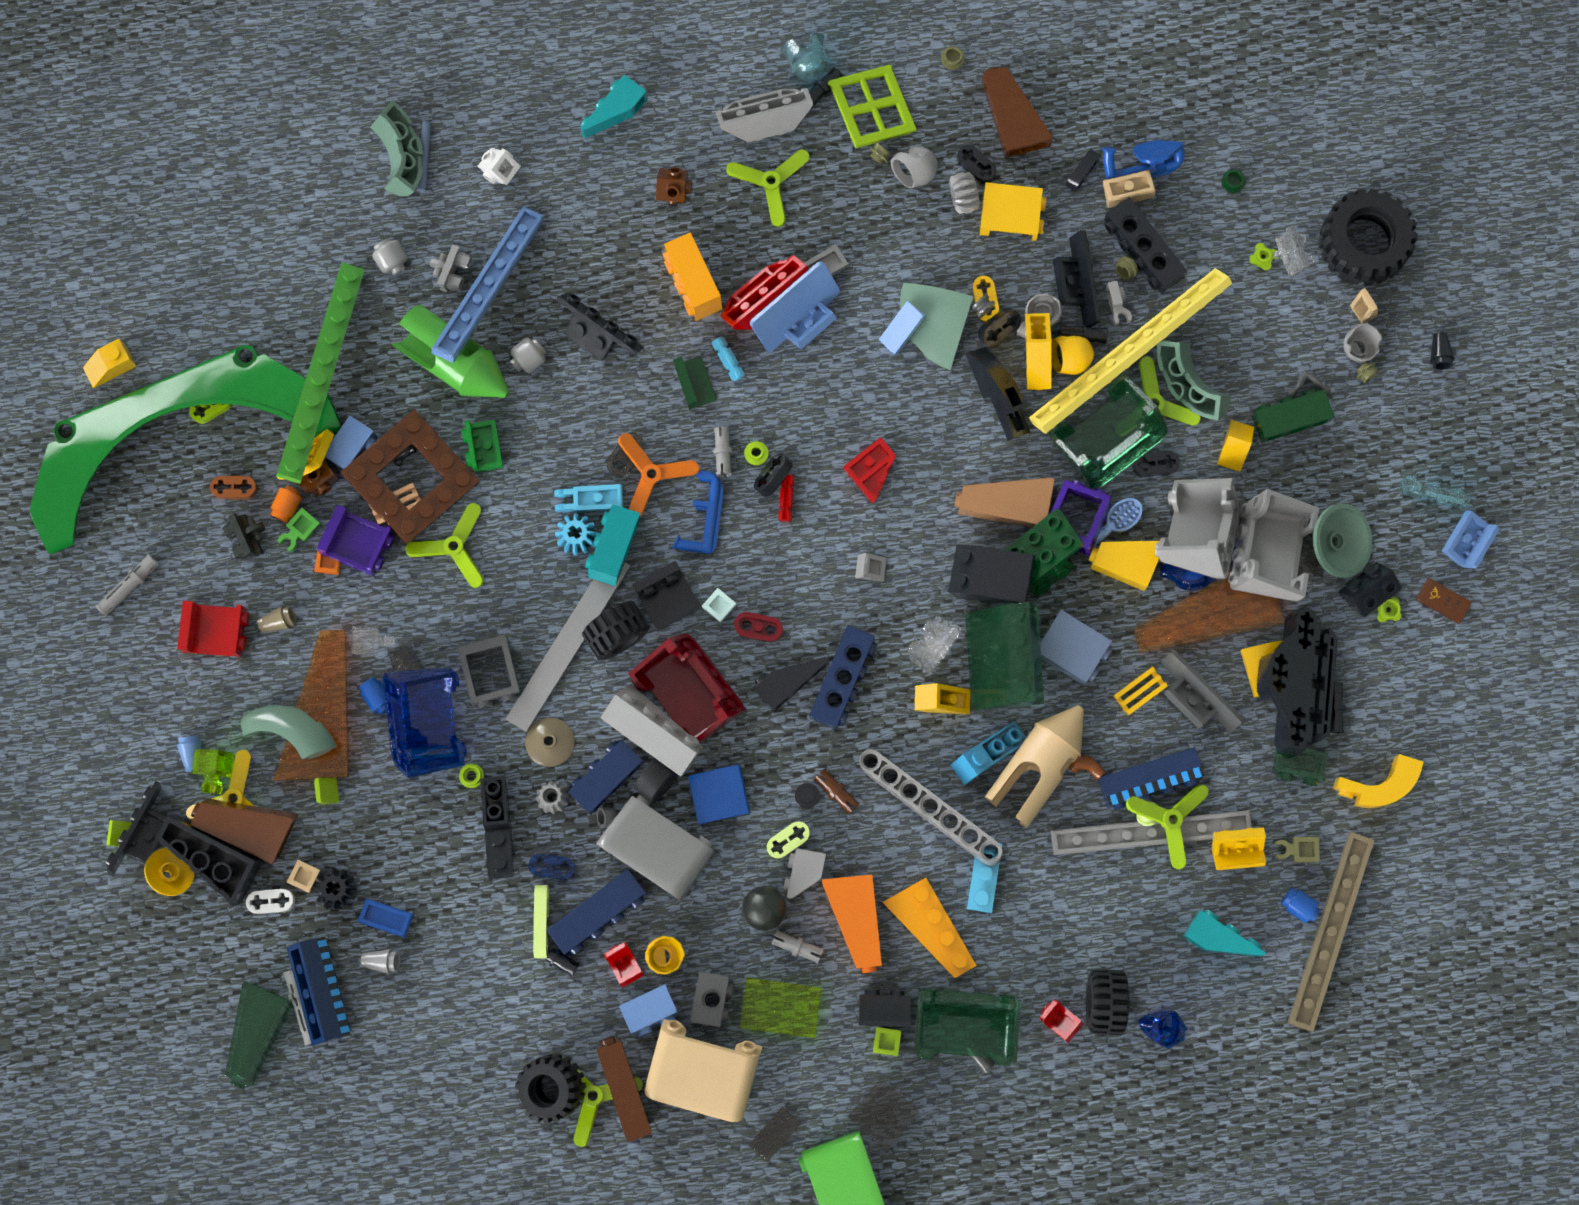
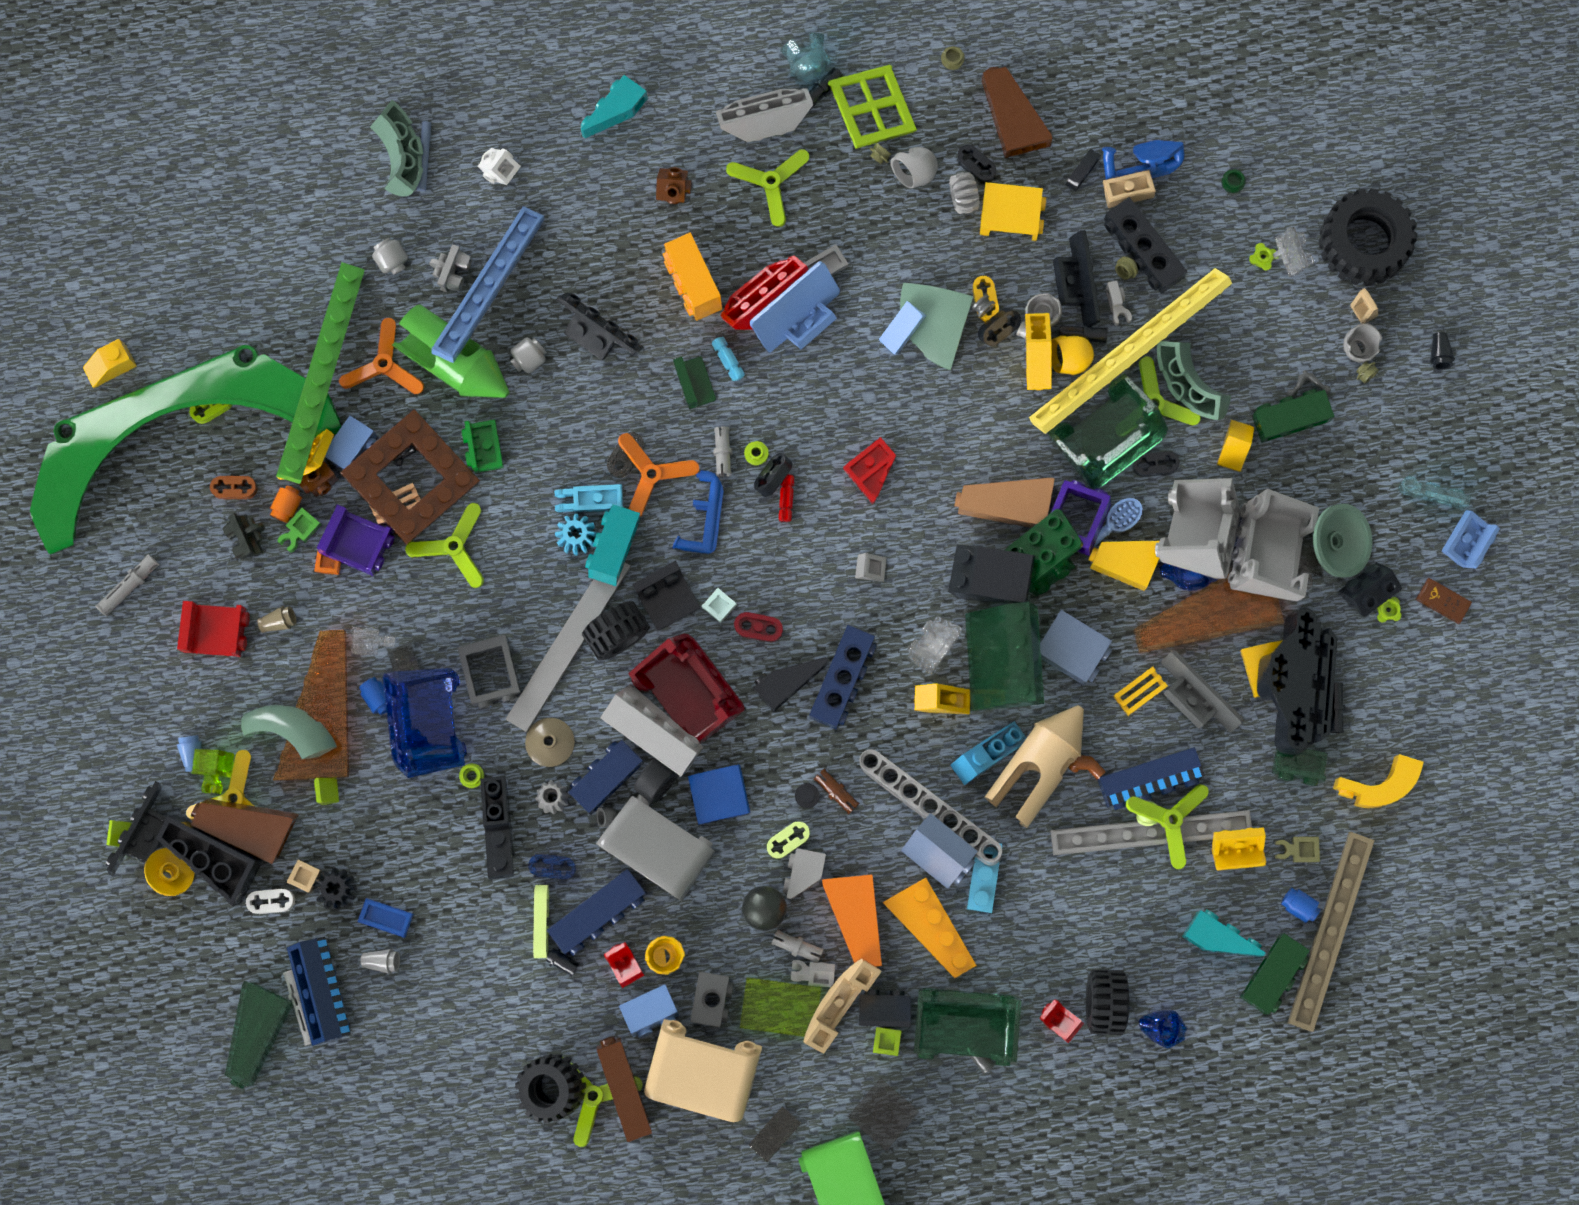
(392, 370): none -> orange piece
(817, 974): none -> light grey plate
(836, 1003): none -> tan slope
(940, 851): none -> sand blue brick
(999, 385): black slope -> none
(1275, 974): none -> dark green brick

